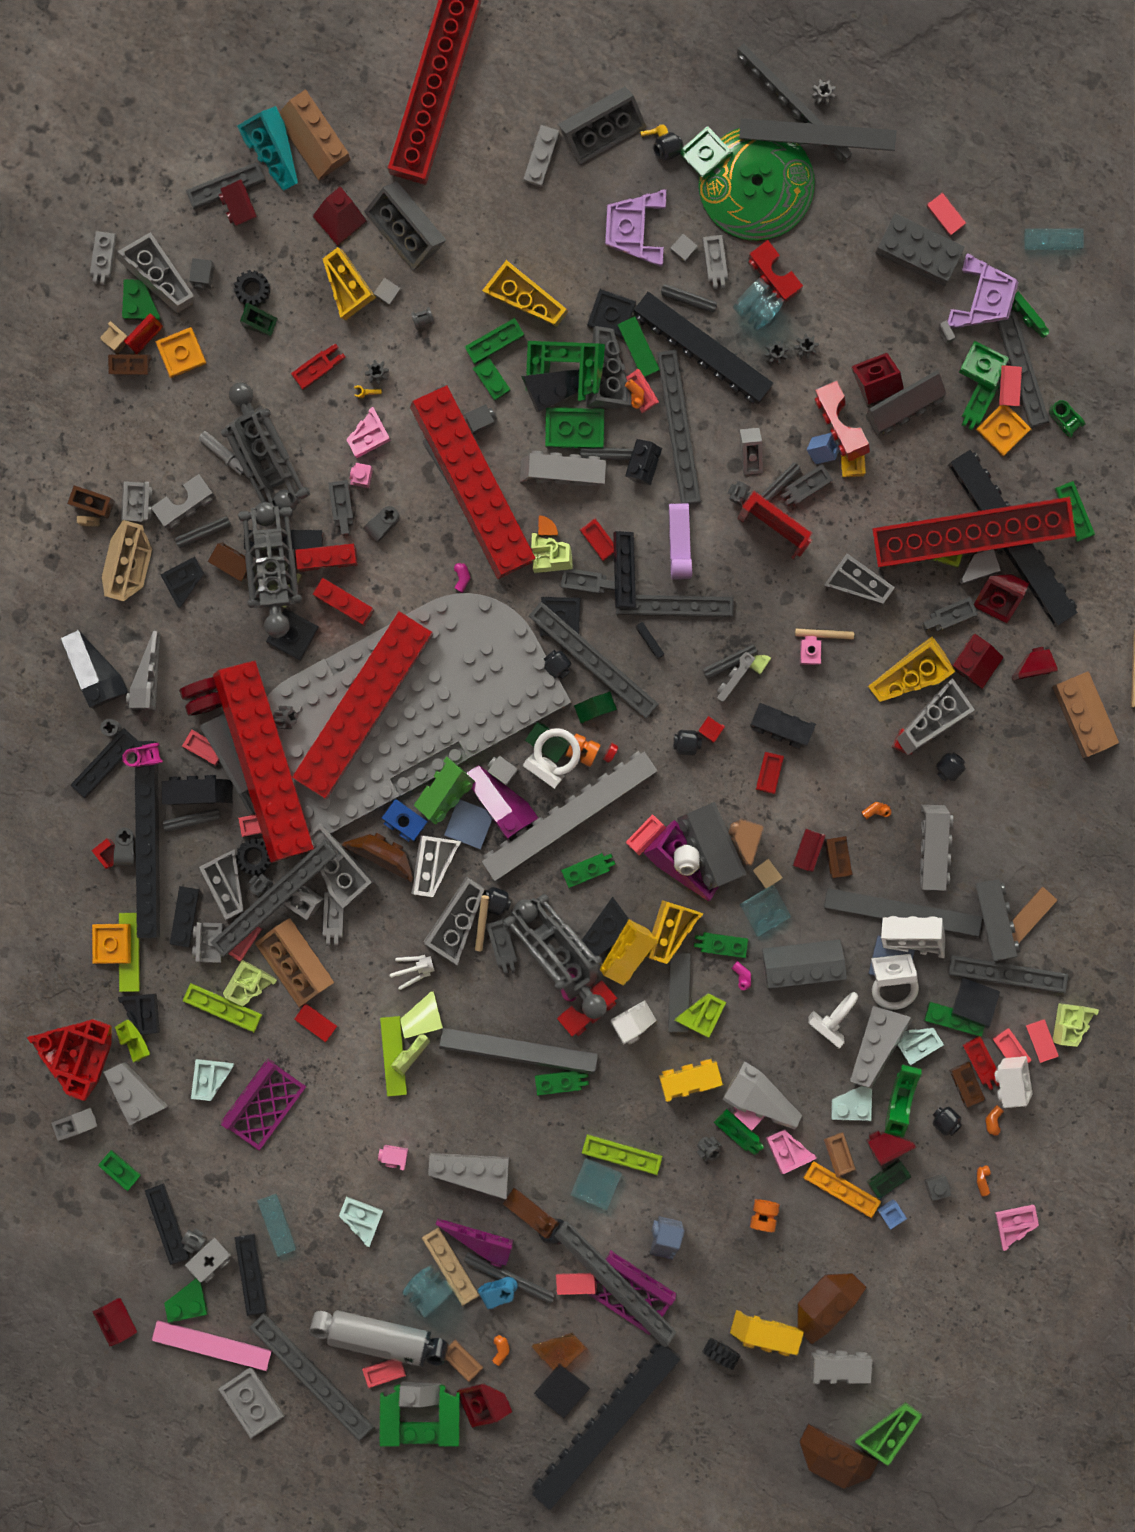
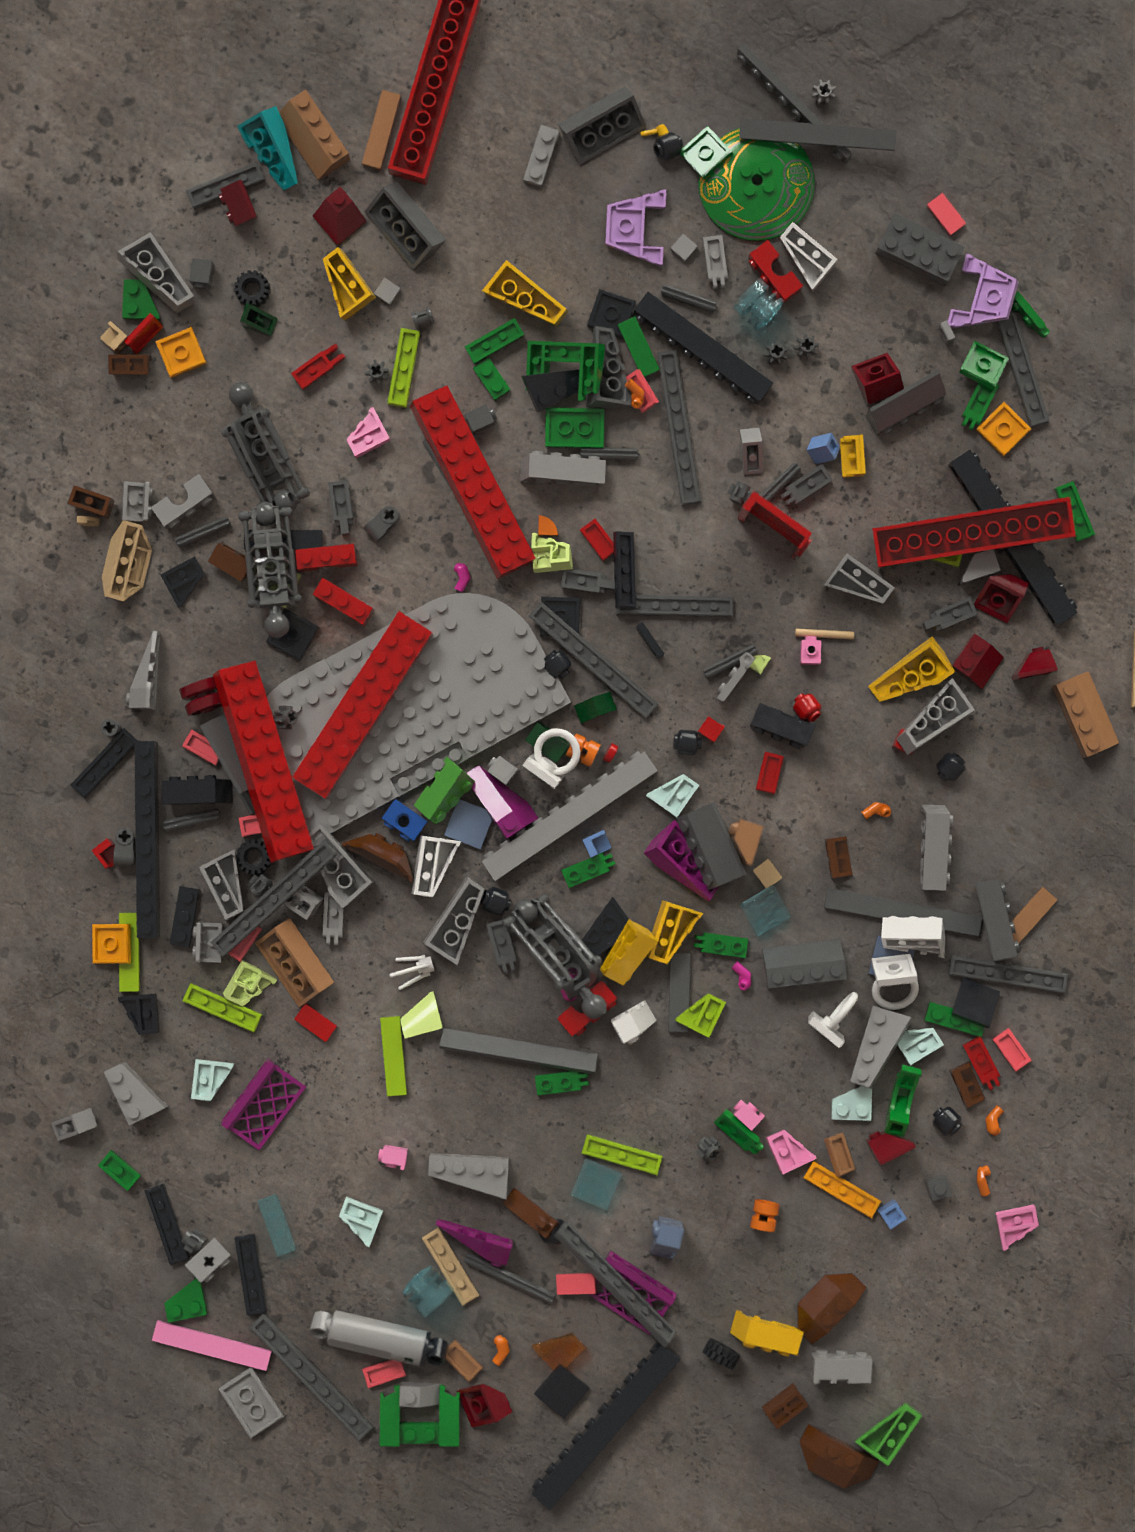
(75, 1055): red wedge -> none
(95, 675): black wedge -> none
(102, 256): light grey hinge -> none
(115, 1322): dark red panel -> none
(130, 1035): lime slope -> none
(144, 755): dark pink piece -> none
(215, 446): light grey axle -> none
(361, 475): bright pink brick -> none
(366, 391): yellow hand -> none
(381, 130): none -> medium nougat tile
(403, 368): none -> lime tile
(407, 1057): yellowish green slope -> none
(481, 923): tan bar -> none
(498, 1292): dark azure piece -> none
(597, 843): none -> medium blue panel
(643, 462): black brick -> none
(645, 835): coral tile -> none
(674, 794): none -> light aqua wing
(680, 541): lavender beam -> none
(686, 860): white head -> none
(690, 1079): yellow wedge -> none
(755, 1093): light grey wedge -> none
(785, 1406): none -> reddish brown hinge
(807, 707): none -> red head
(808, 255): none -> white wedge
(809, 850): dark red panel -> none
(851, 440): arch -> none
(888, 1179): dark green hinge -> none
(1010, 385): coral tile -> none
(1014, 1082): white brick -> none
(1042, 1040): coral tile -> none
(1053, 239): clear light blue tile -> none
(1067, 419): green piece -> none
(1072, 1023): yellowish green slope -> none

